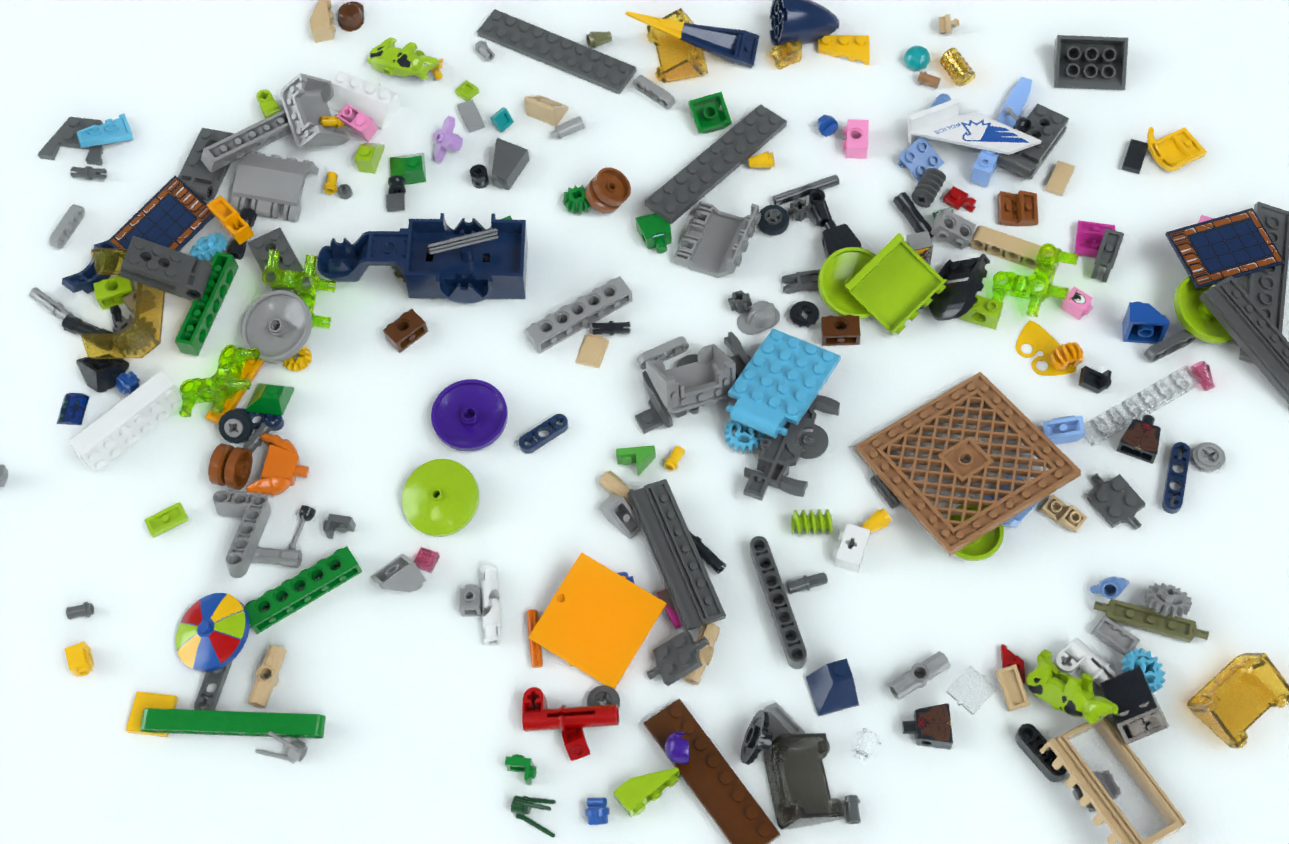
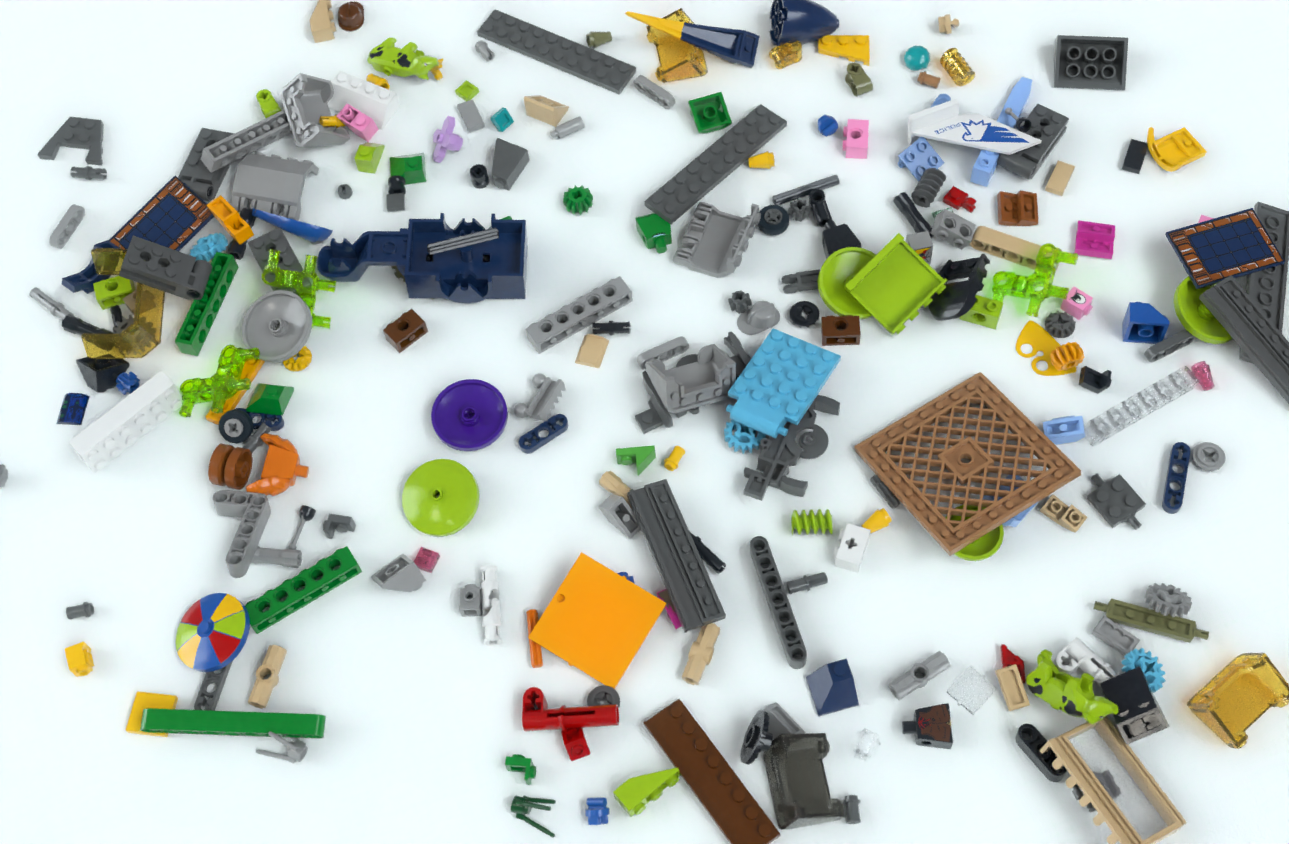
(109, 132): medium azure wing -> none
(166, 519): lime plate -> none
(301, 229): none -> blue animal
(330, 186): yellow pin -> none
(378, 81): none -> yellow cone
(544, 399): none -> light grey gear
(607, 190): dark orange wheel -> none
(677, 657): dark grey plate -> none
(677, 748): dark purple hair -> none
(858, 79): none -> olive piece
(1055, 329): none -> dark grey gear
(1107, 252): dark grey hinge -> none
(1110, 587): medium blue animal -> none
(1141, 439): torso -> none

